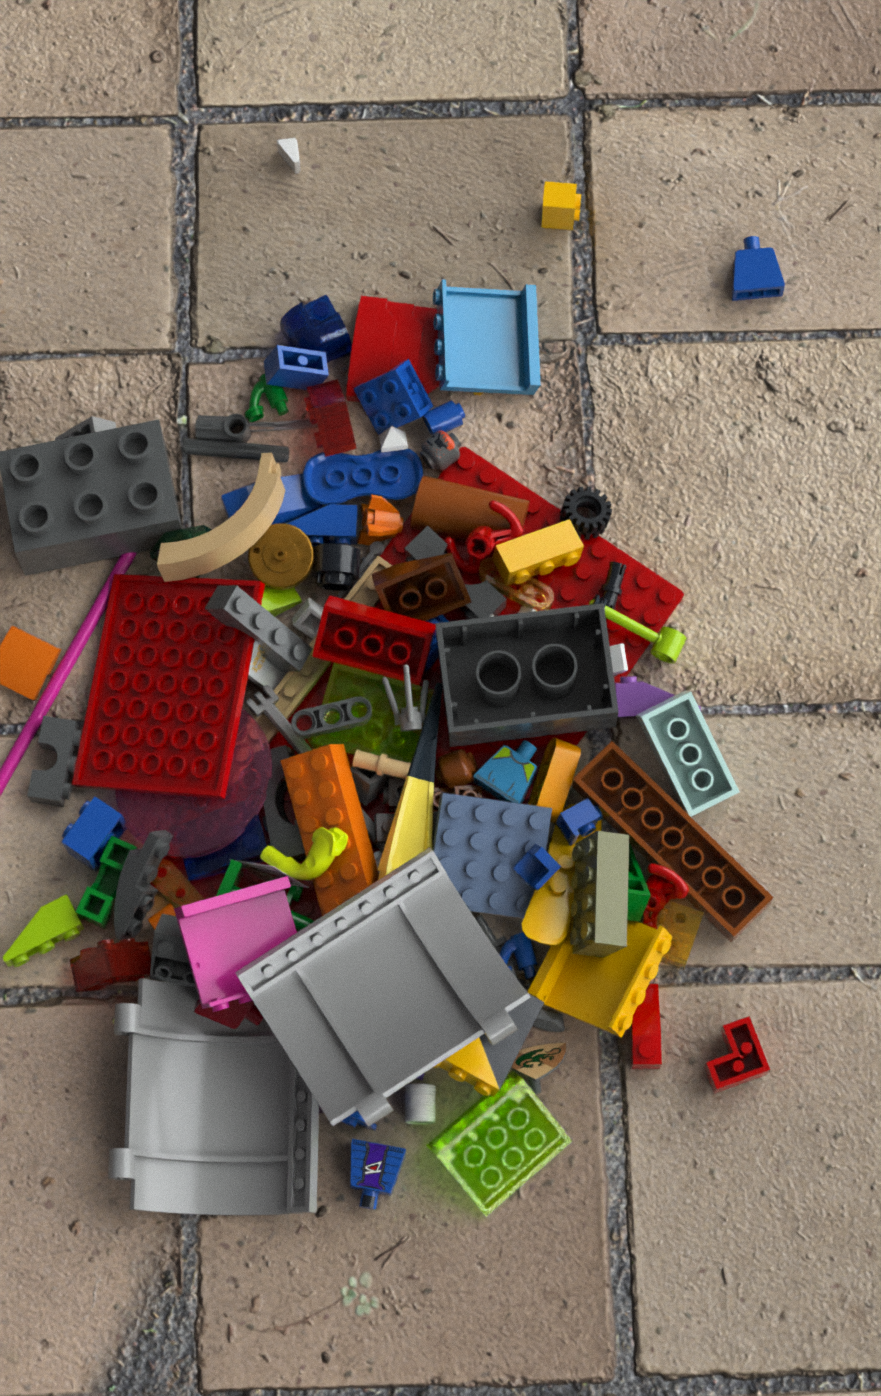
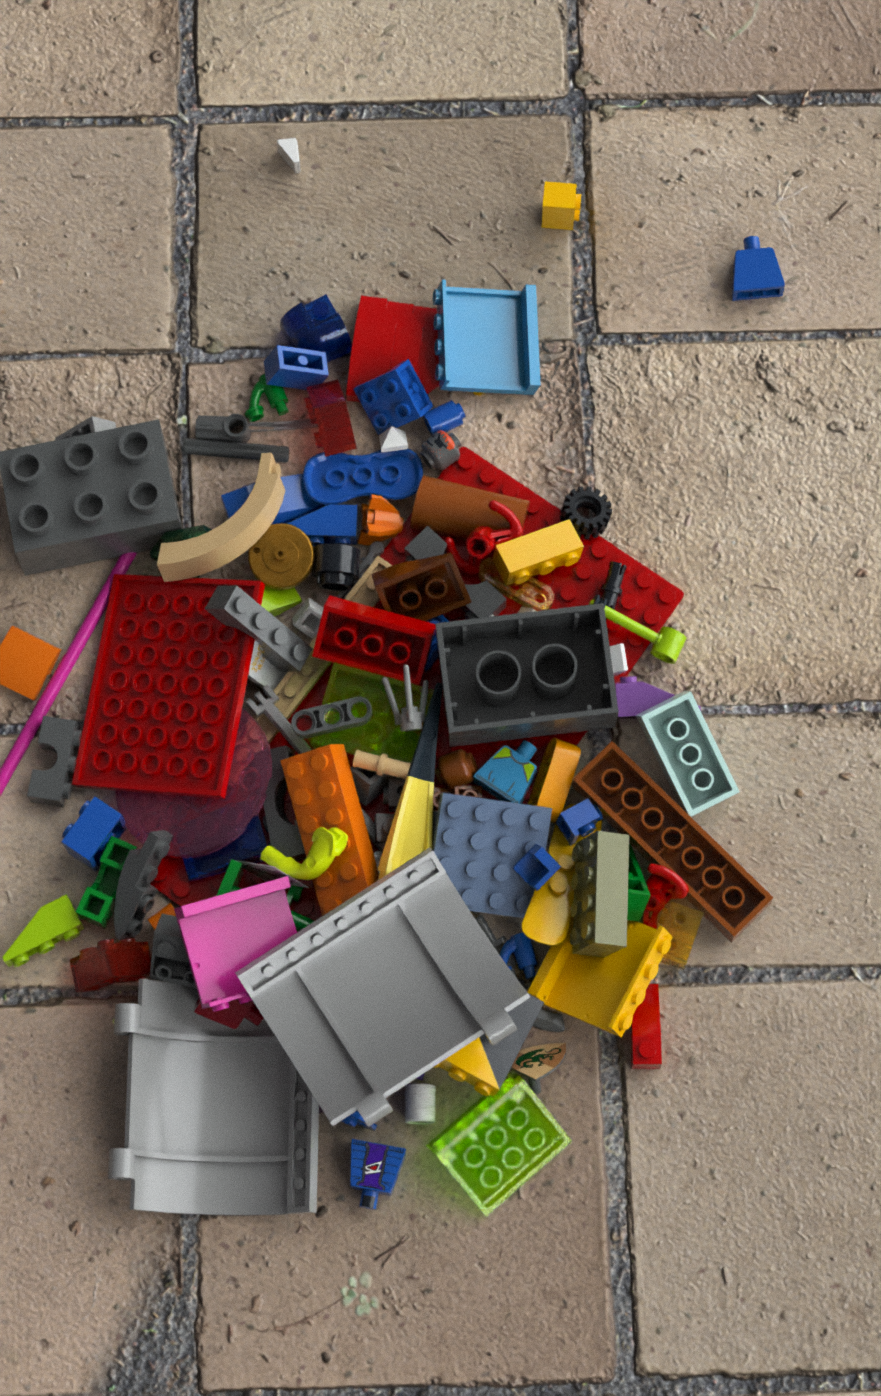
(172, 883): clear yellow plate -> none
(745, 1057): red brick -> none

